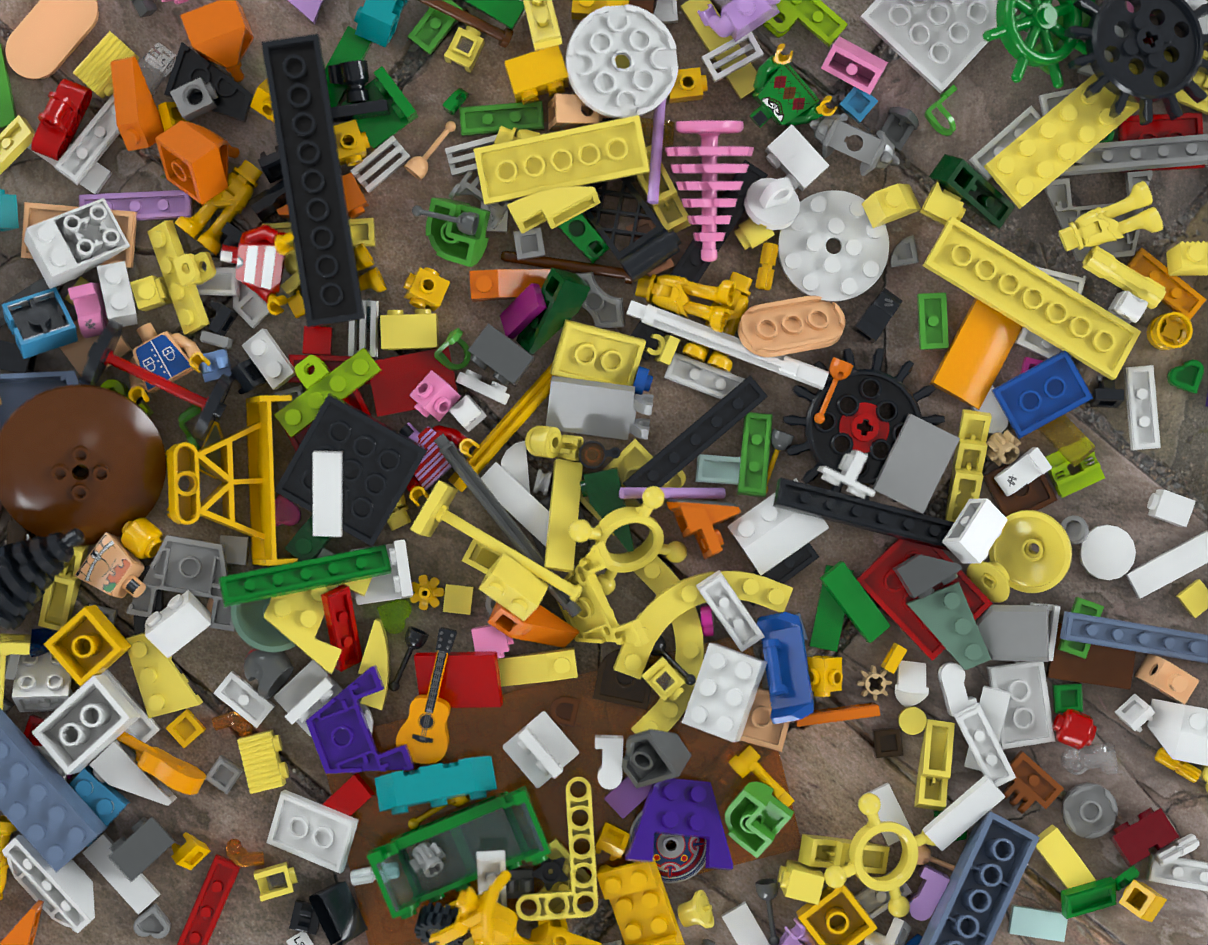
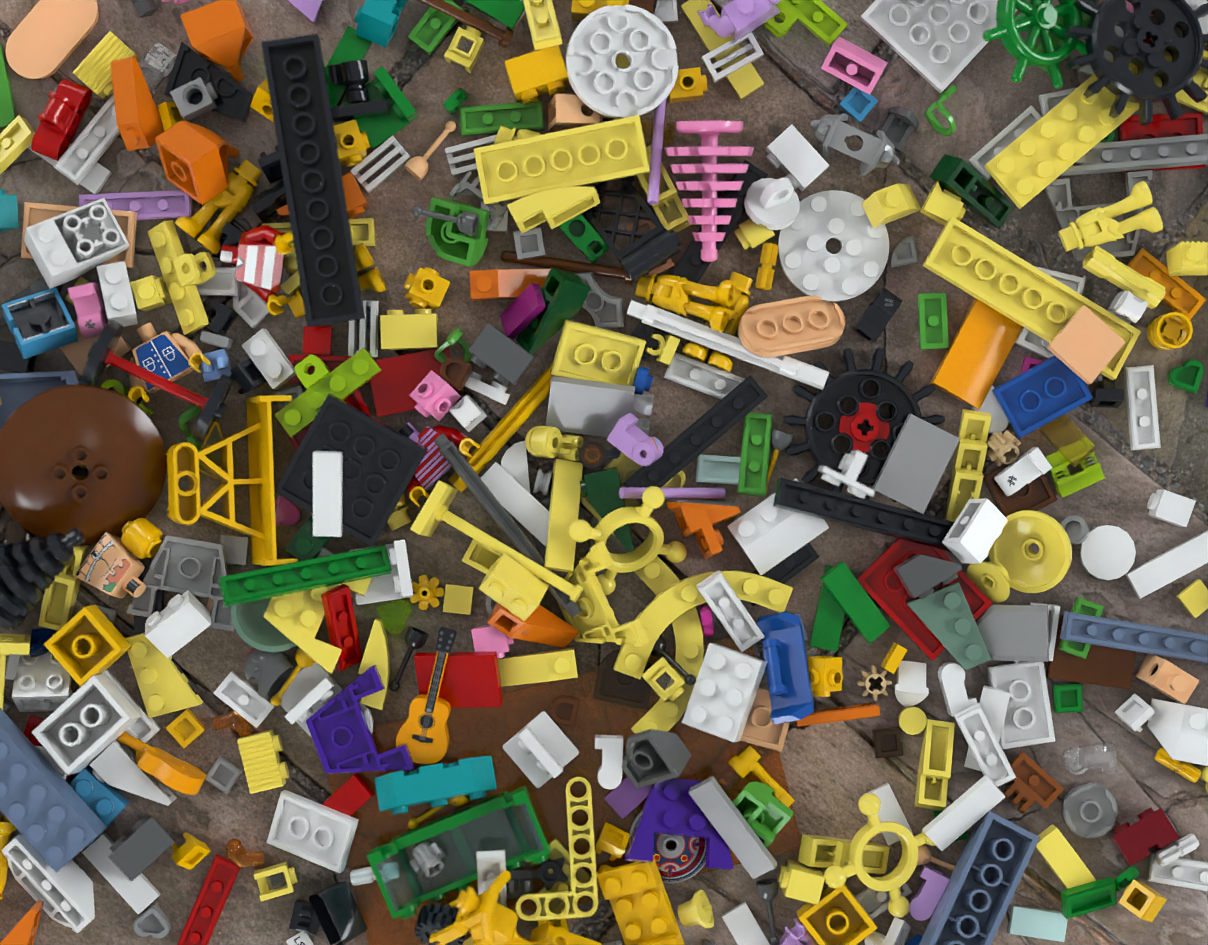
(303, 661): none -> yellow hinge
(456, 372): none -> reddish brown tile
(635, 442): none -> lavender leg
(732, 827): none -> light grey tile
(784, 94): green torso -> none
(839, 371): orange hinge -> none
(1074, 729): red head -> none
(1086, 344): none -> light nougat tile

